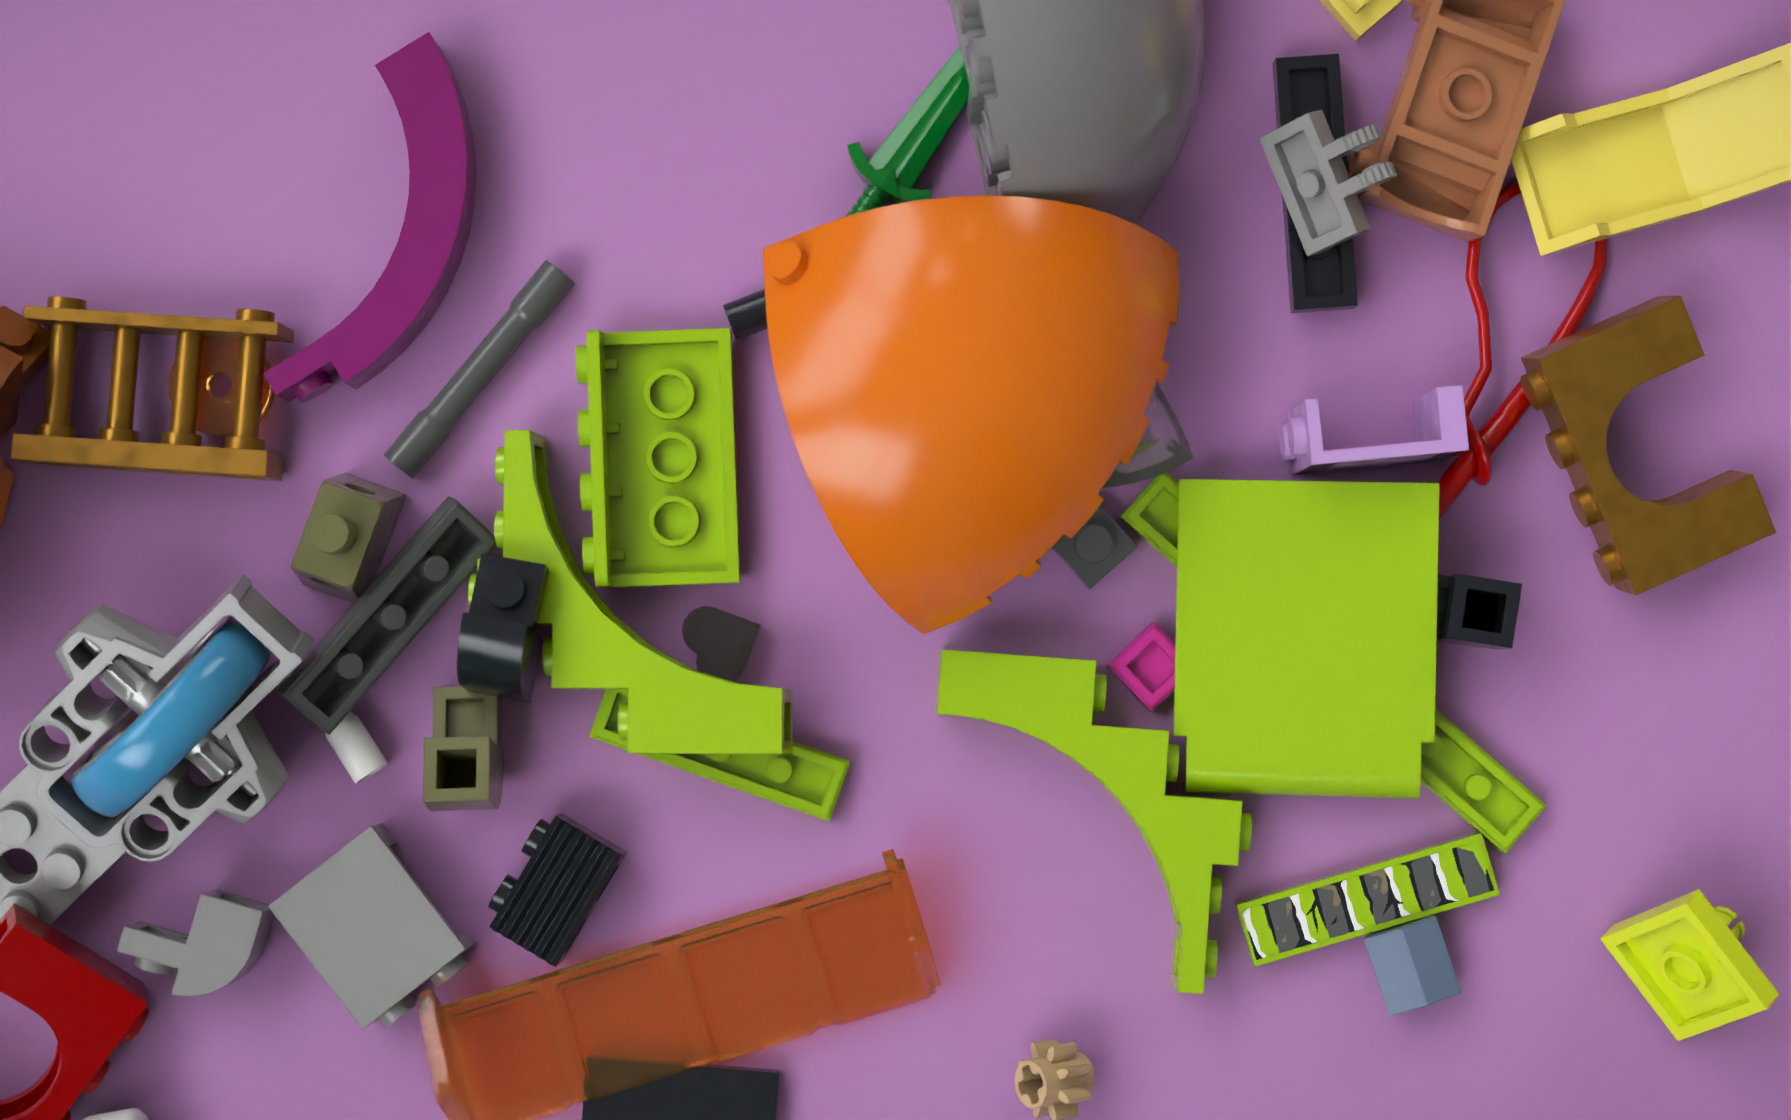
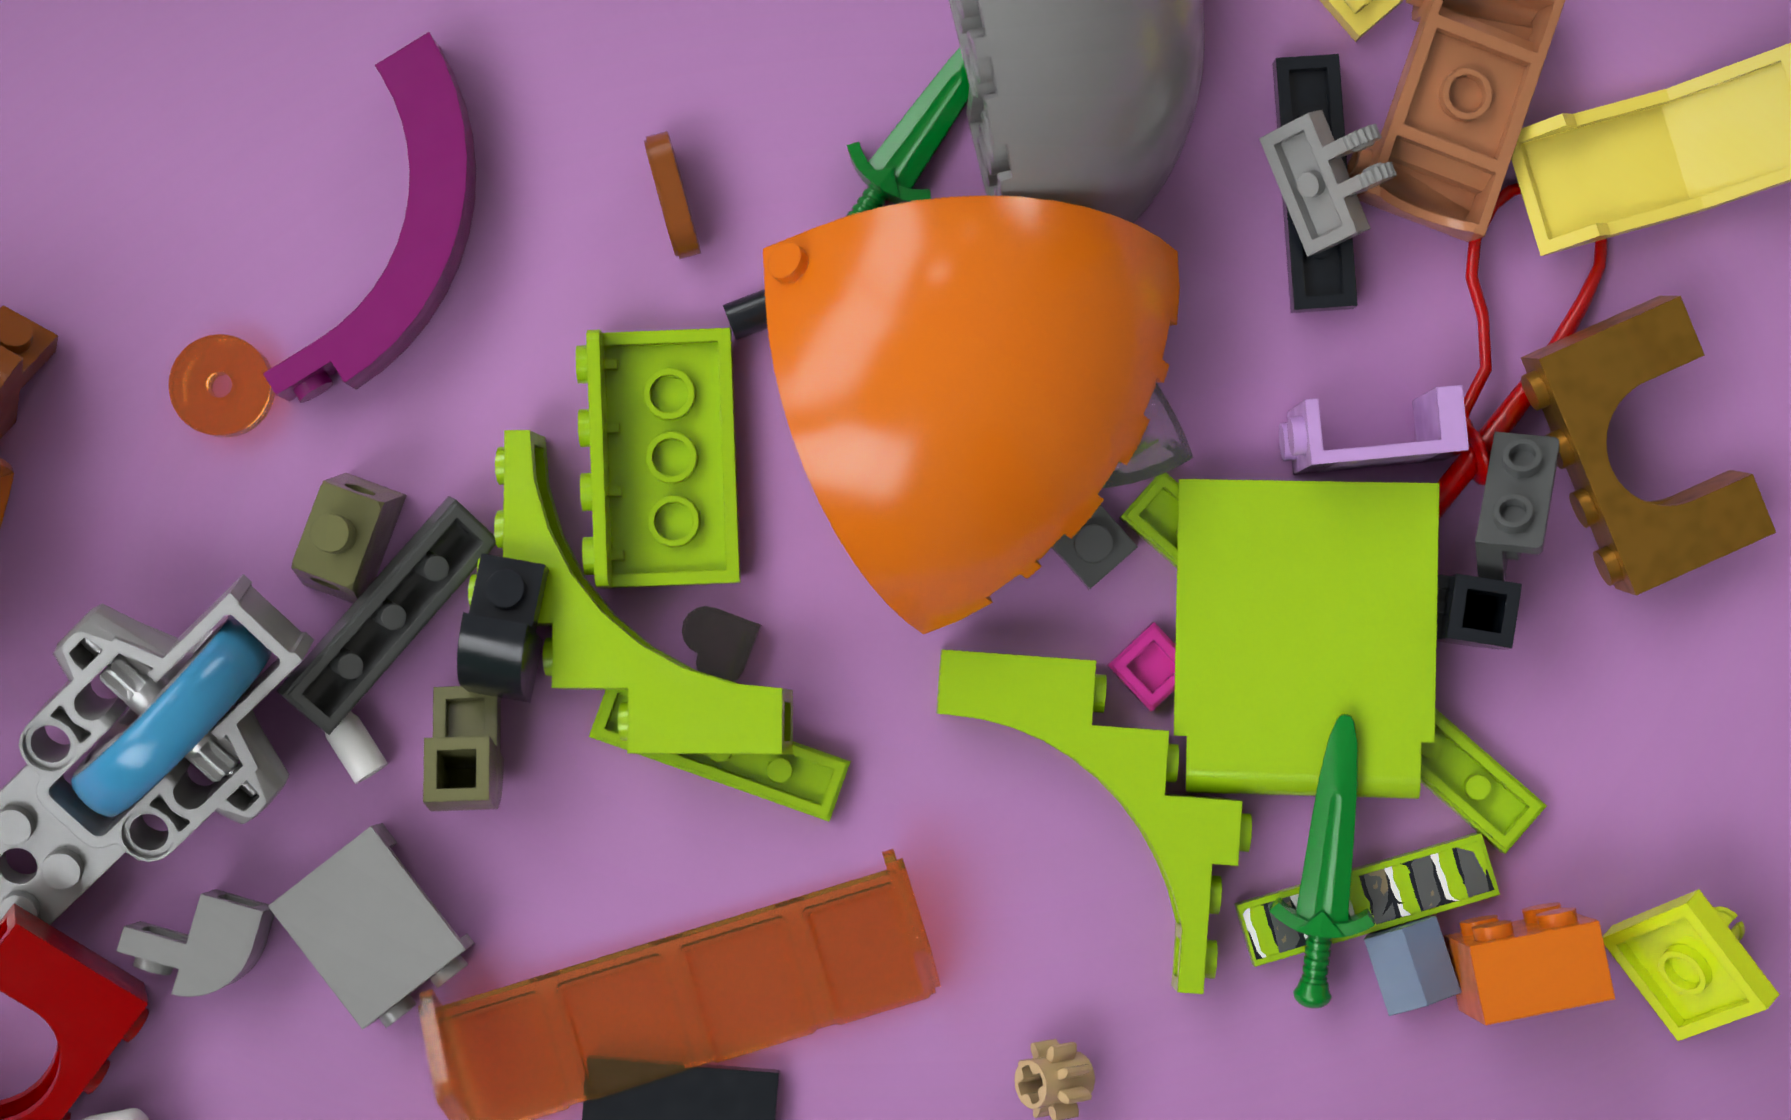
(118, 442): pearl gold fence -> none
(434, 423): dark grey piece -> none
(556, 887): black brick -> none
(672, 195): none -> dark orange tile
(1327, 867): none -> green sword
(1515, 500): none -> dark grey bracket
(1529, 964): none -> orange brick

